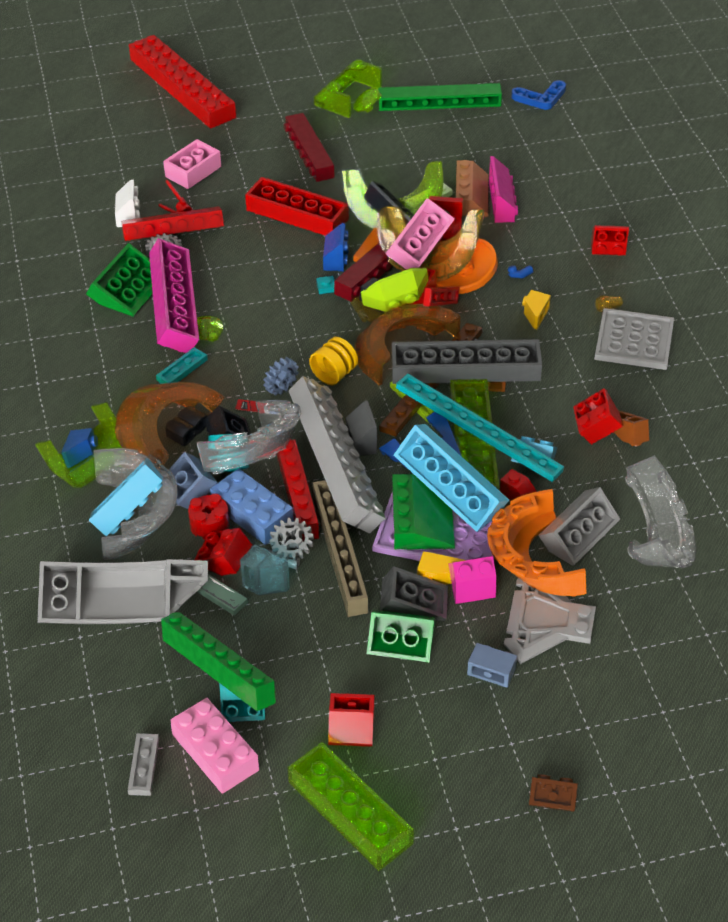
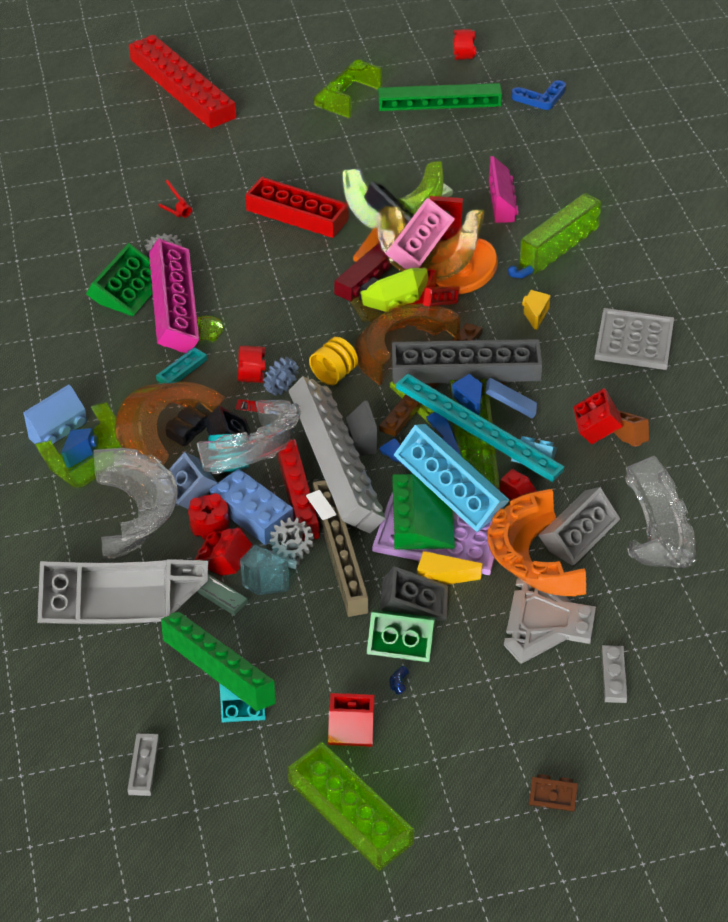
(55, 416): none -> medium blue slope
(126, 498): medium azure slope -> none
(127, 203): white slope -> none
(172, 223): red brick -> none
(192, 164): bright pink brick -> none
(214, 745): bright pink brick -> none
(251, 364): none -> red brick
(309, 147): dark red brick -> none
(321, 505): none -> white sticker
(325, 284): teal plate -> none
(336, 249): blue slope -> none
(366, 100): clear neon green dish -> none
(397, 679): none -> clear blue arm
(463, 44): none -> red brick
(468, 393): none -> blue slope
(472, 186): nougat slope -> none
(473, 579): dark pink slope -> none
(492, 665): sand blue brick -> none
(511, 398): none -> medium blue tile
(560, 233): none -> clear neon green brick
(608, 302): clear yellow cone -> none
(609, 240): red slope -> none
(614, 674): none -> light grey plate

